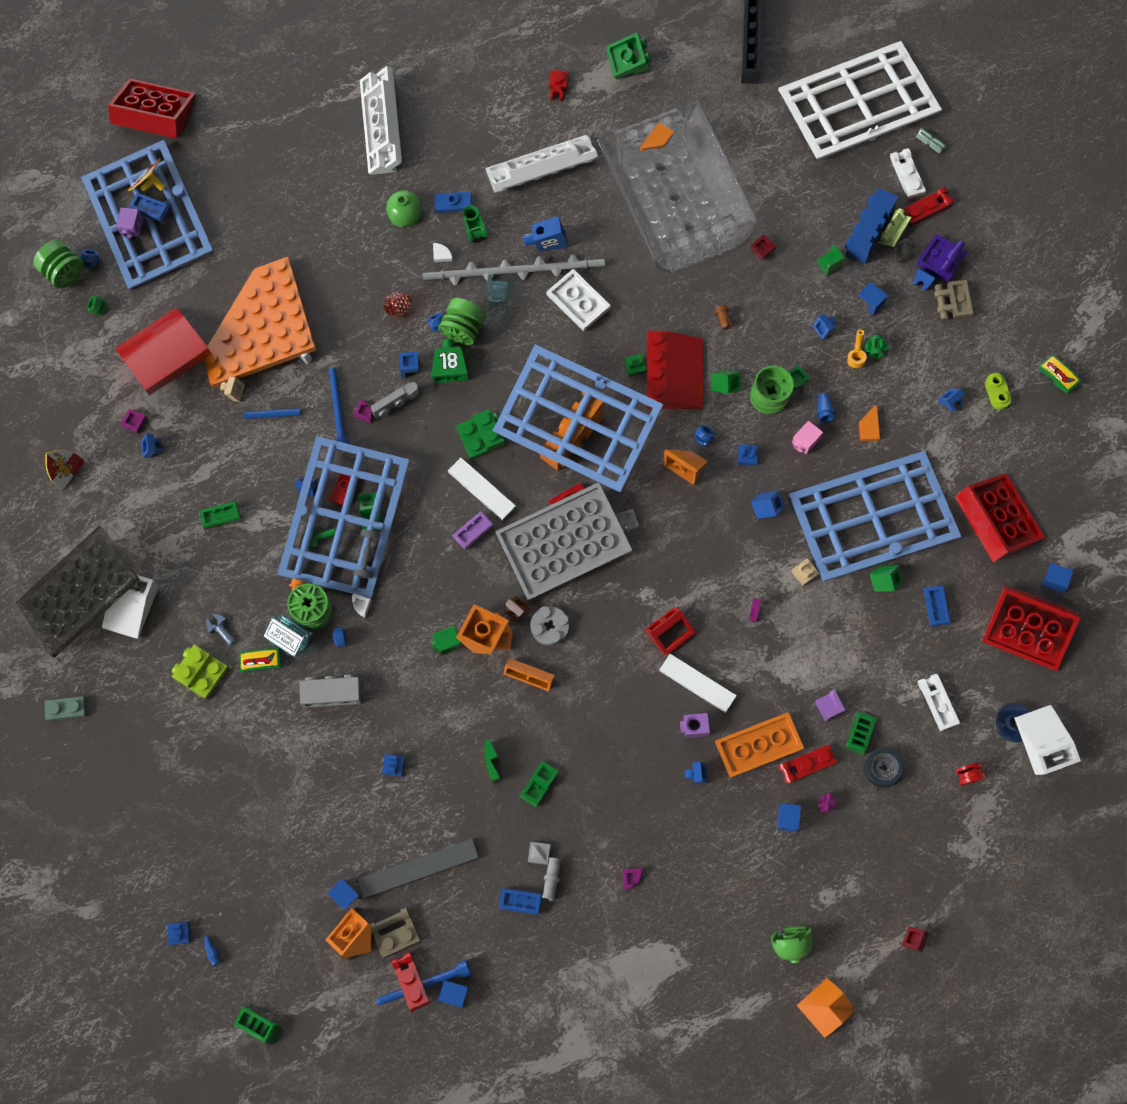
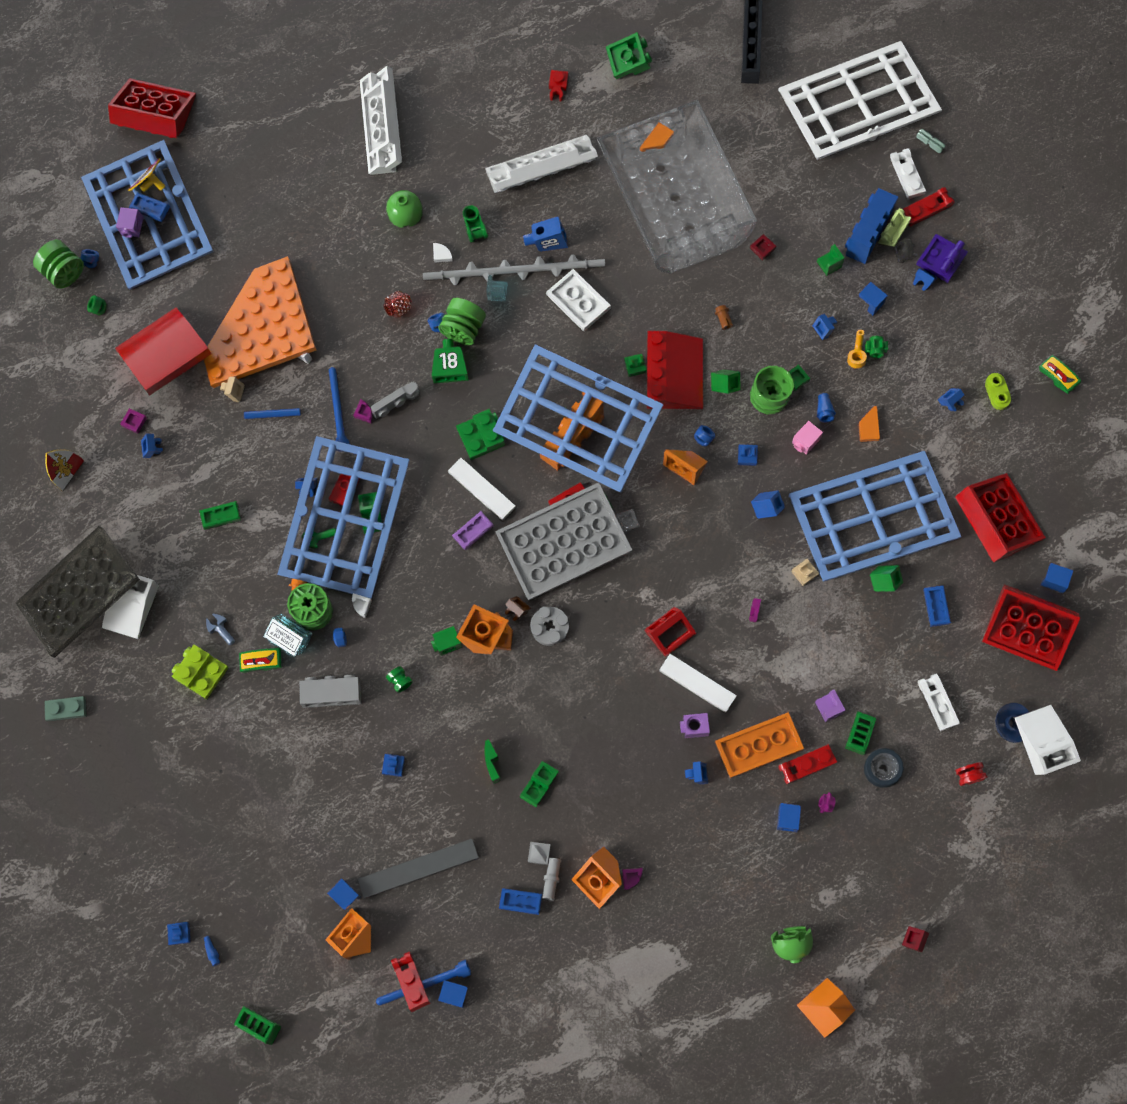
(366, 554): dark grey wheel -> none
(398, 677): none -> green wheel
(398, 938): dark tan plate -> none
(408, 363): blue panel -> none
(452, 201): blue plate -> none
(530, 672): orange piece -> none
(599, 877): none -> orange slope
(959, 299): dark tan plate -> none

